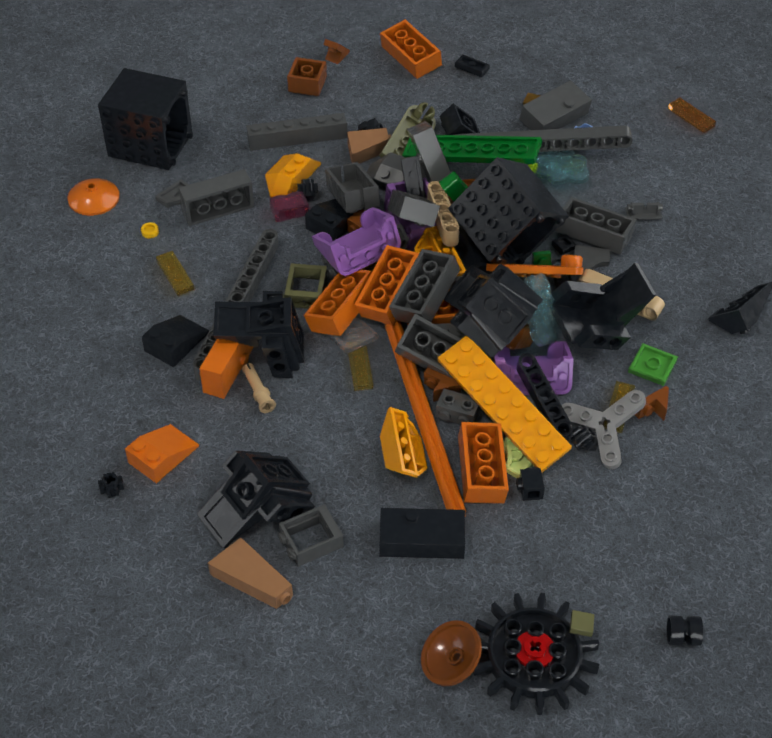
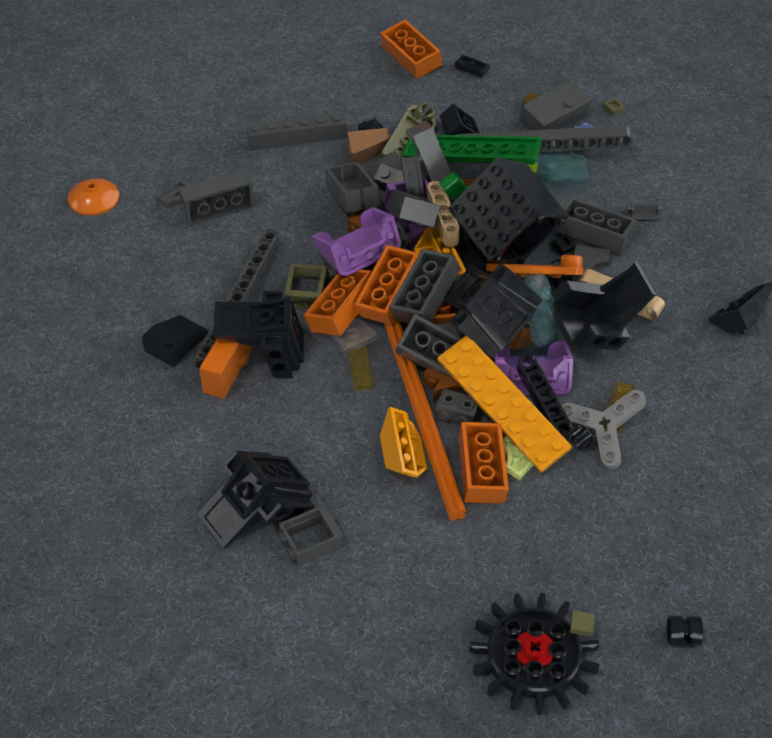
(111, 484): black gear -> none
(146, 118): black piece -> none
(149, 230): yellow tile -> none
(159, 451): orange slope -> none
(175, 273): clear yellow plate -> none
(250, 573): medium nougat slope -> none
(261, 394): tan pin -> none
(288, 173): light orange wedge -> none
(288, 206): clear pink brick -> none
(307, 76): dark orange brick -> none
(308, 187): black gear -> none
(327, 218): black slope -> none
(336, 52): dark orange slope -> none
(422, 533): black brick -> none
(444, 648): dark orange dish -> none
(530, 484): black brick -> none
(541, 258): green plate -> none
(613, 106): none -> olive tile
(653, 364): bright green tile -> none
(657, 403): dark orange slope -> none
(692, 115): clear orange plate -> none

